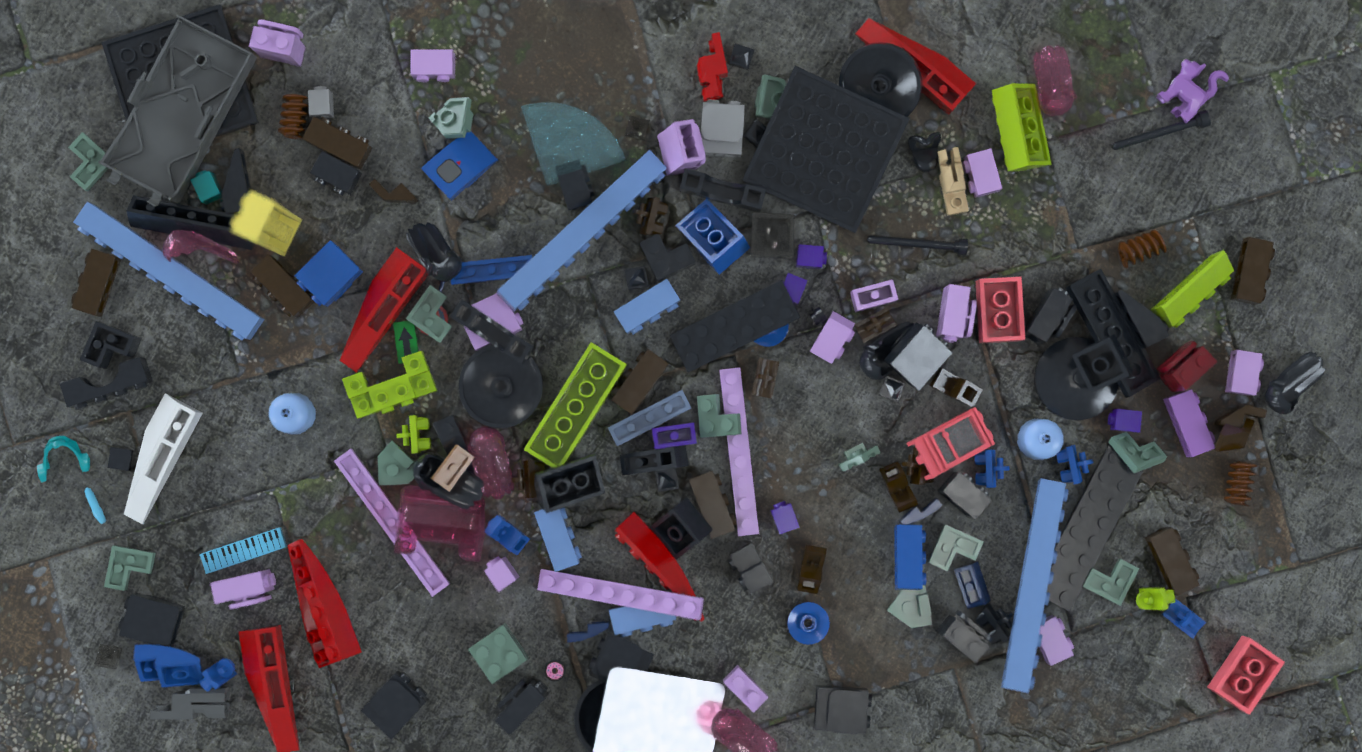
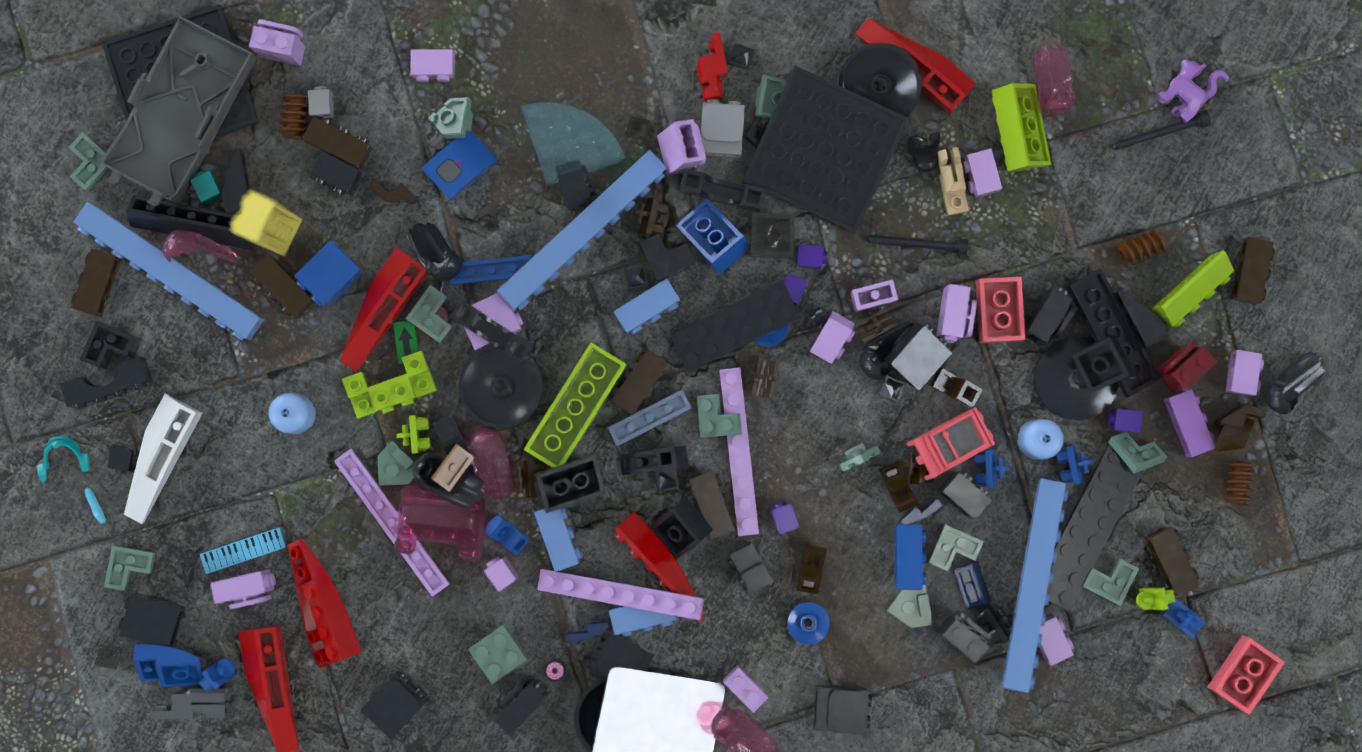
(674, 435): dark purple brick -> none

